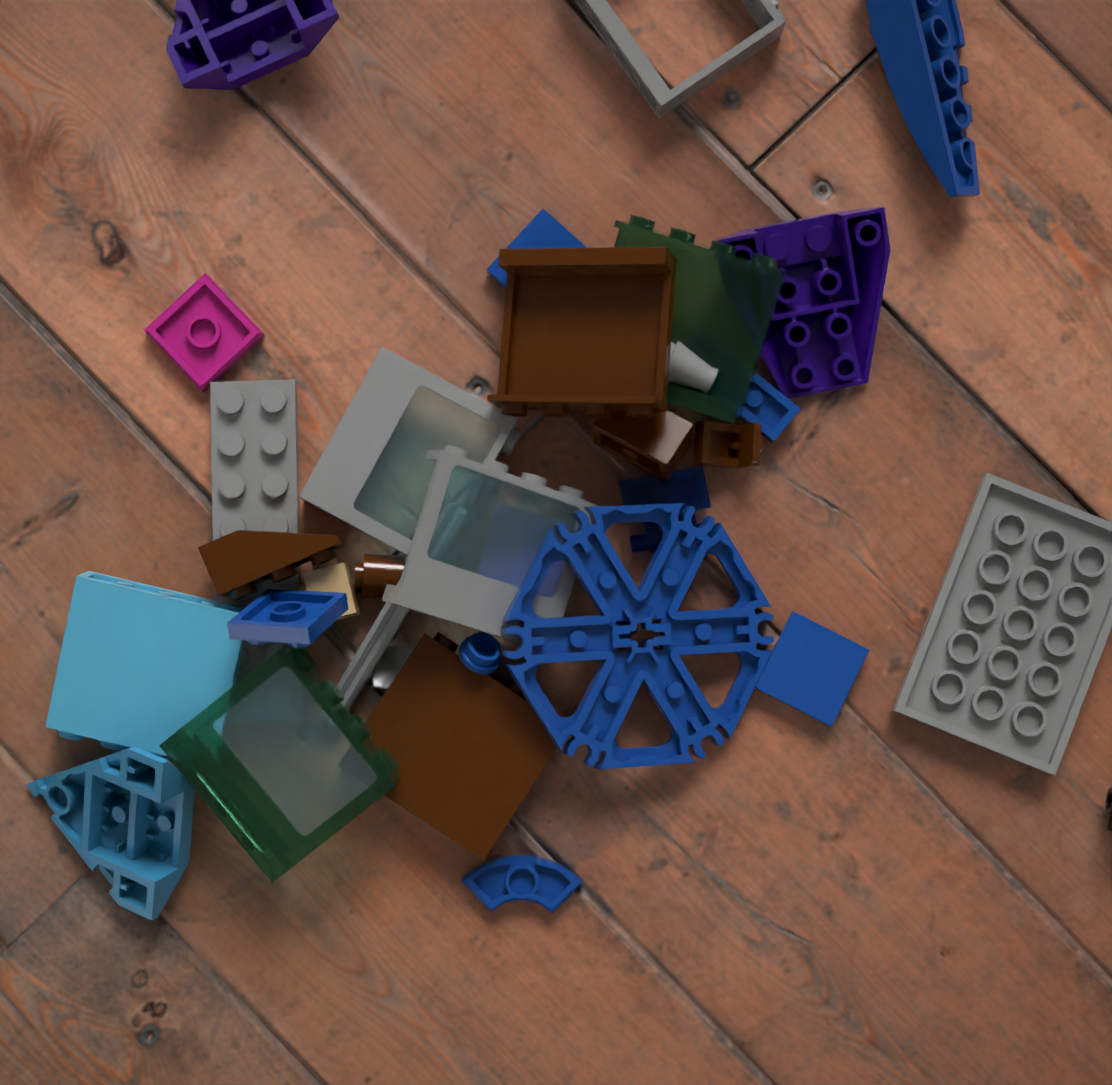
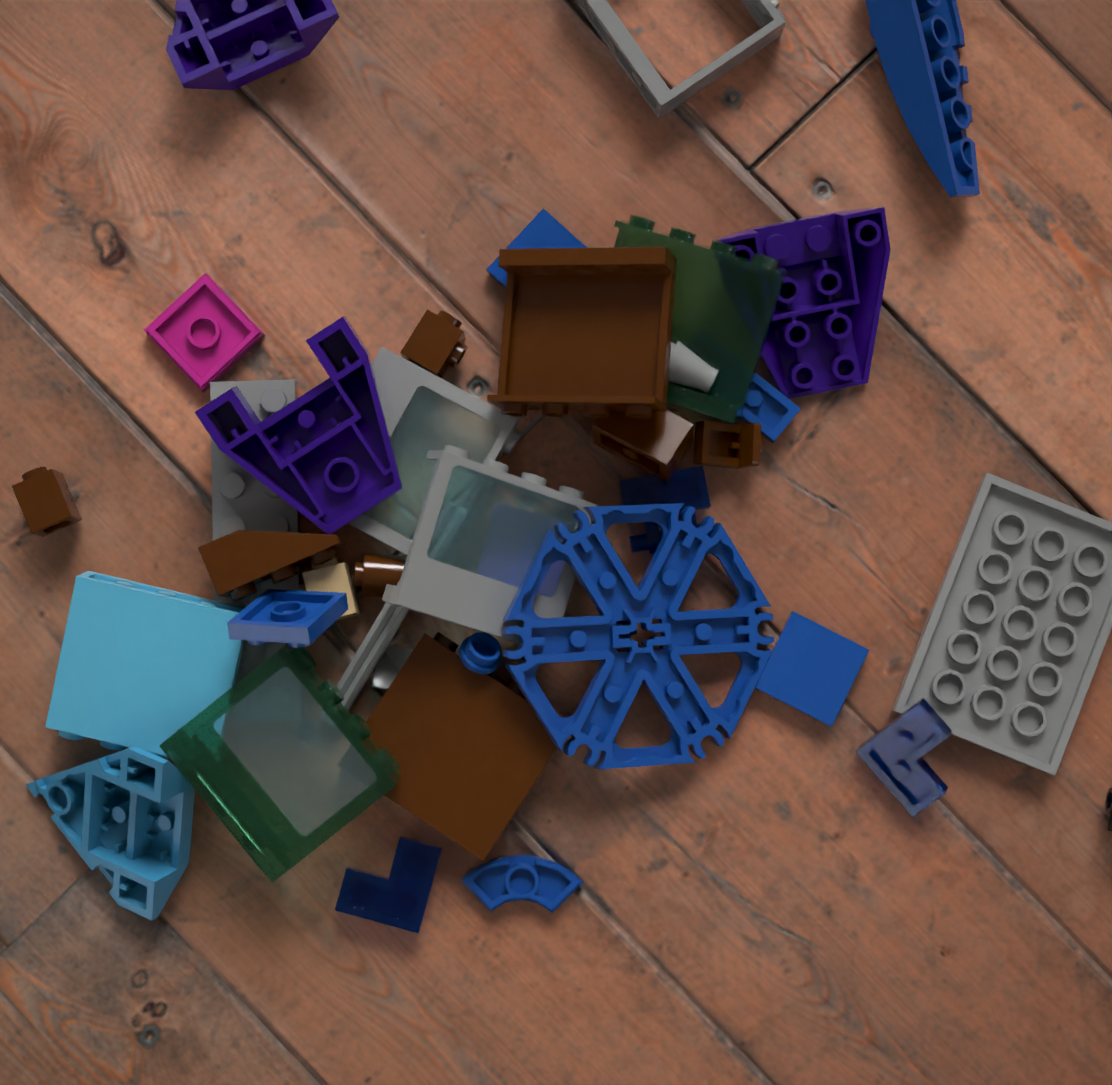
(46, 501): none -> reddish brown brick
(324, 449): none -> dark purple wedge
(397, 898): none -> clear blue plate
(436, 343): none -> reddish brown brick
(897, 756): none -> clear blue plate

